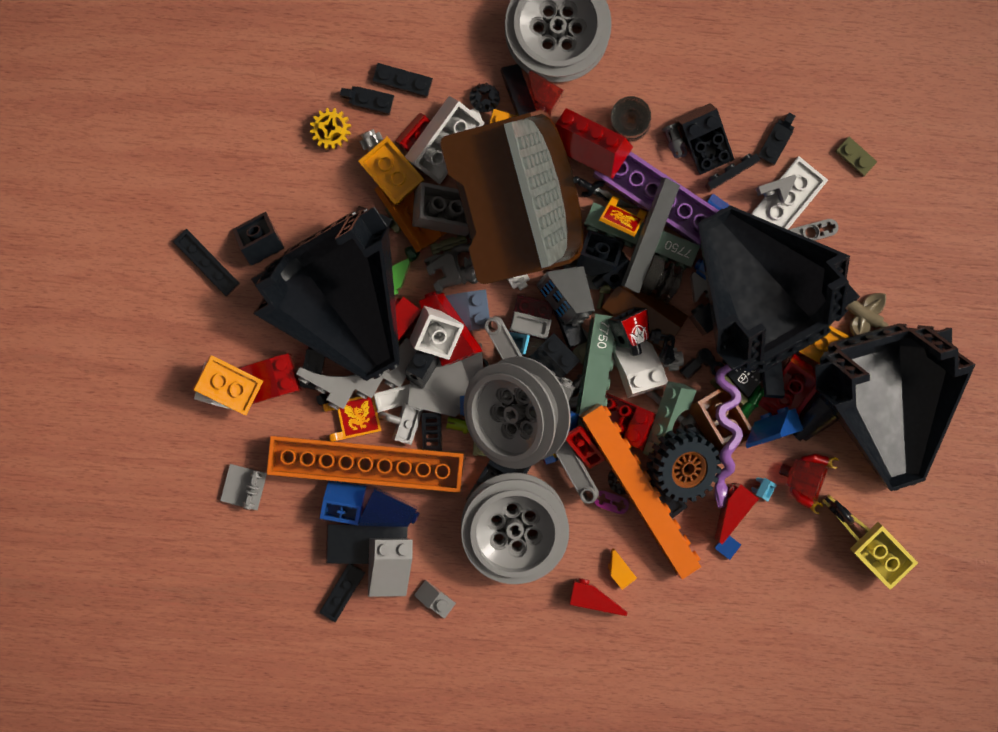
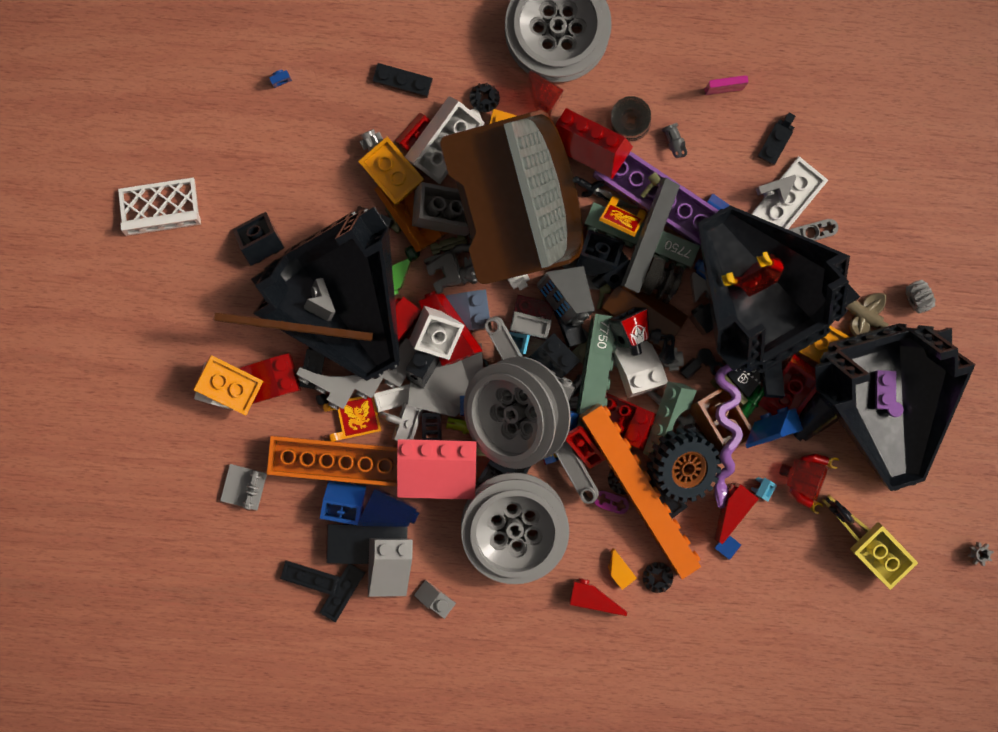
(157, 222): none -> white fence
(206, 262): black tile -> none
(273, 324): none -> reddish brown tile
(279, 78): none -> blue plate
(310, 578): none -> black tile
(321, 302): none -> light grey slope
(322, 126): yellow gear -> none
(369, 99): black hinge -> none
(436, 469): none -> coral slope
(517, 89): black tile -> none
(654, 179): none -> olive hand
(657, 568): none -> black gear
(705, 138): black slope -> none
(726, 85): none -> dark pink tile
(732, 171): black plate -> none
(758, 276): none -> torso
(856, 156): olive plate -> none
(886, 393): none -> medium lavender hinge
(920, 296): none -> light grey gear
(986, 553): none -> light grey gear

